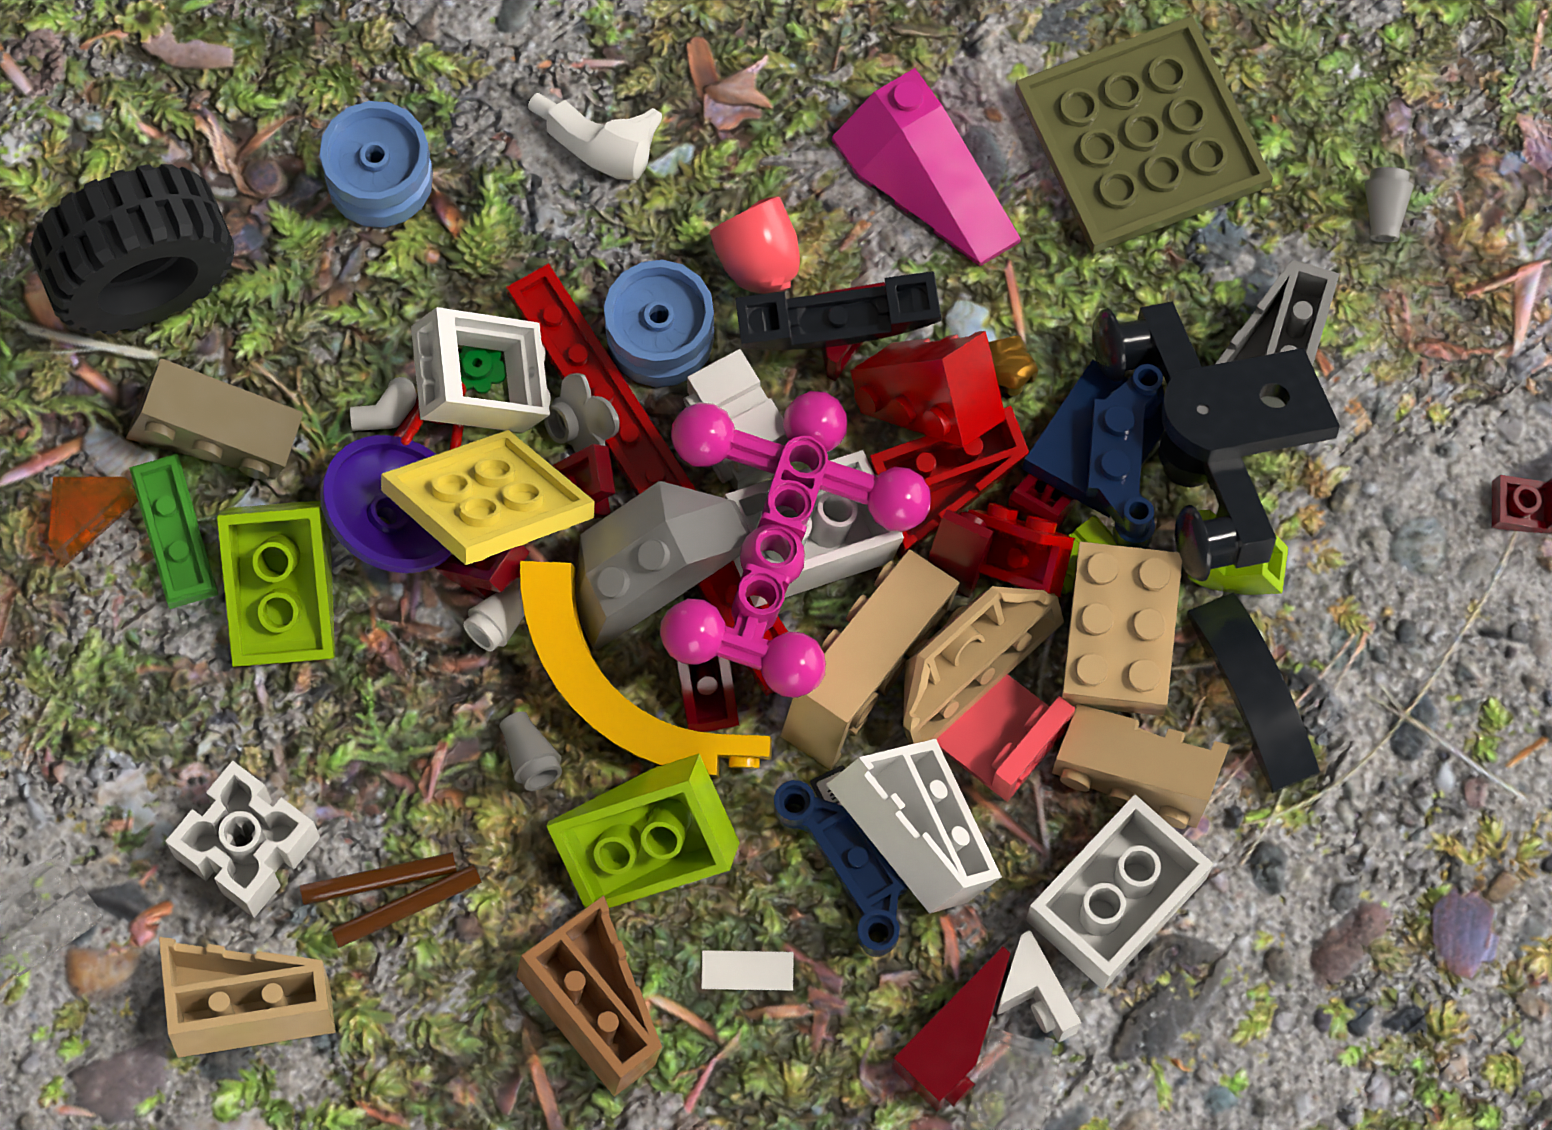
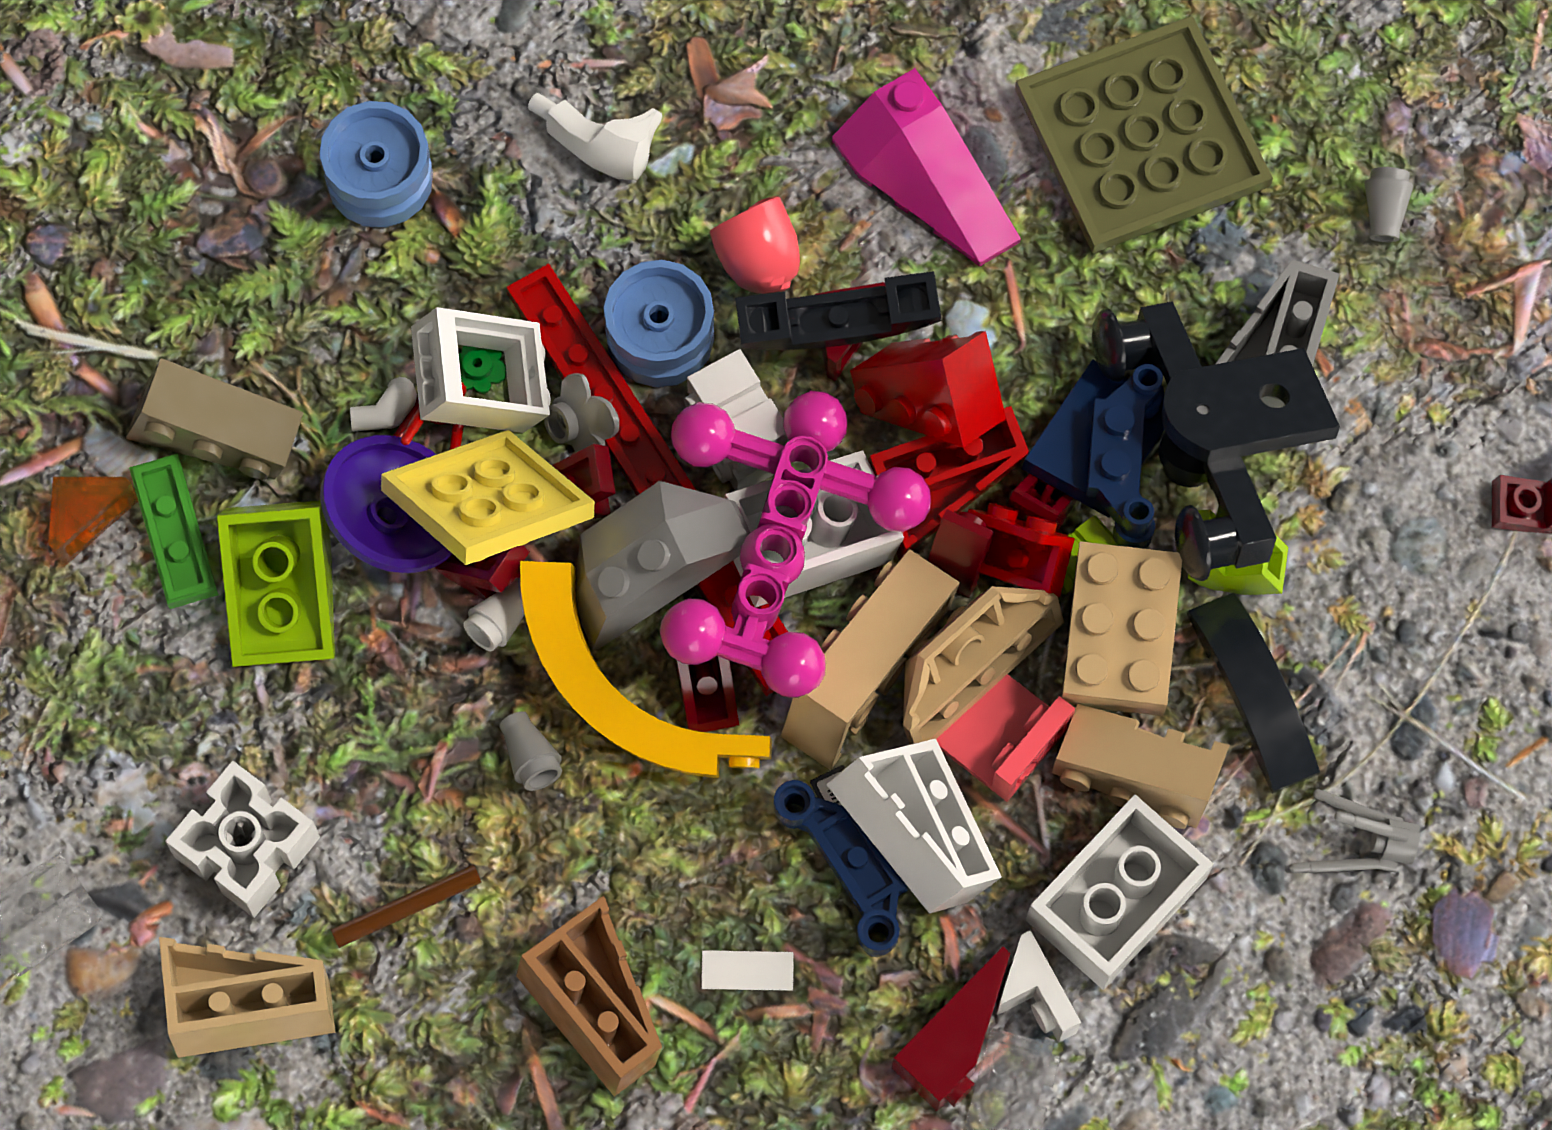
(132, 249): black tyre -> none
(378, 878): reddish brown bar -> none
(647, 835): lime slope -> none
(1012, 364): pearl gold arm -> none
(1390, 837): none -> light grey plant

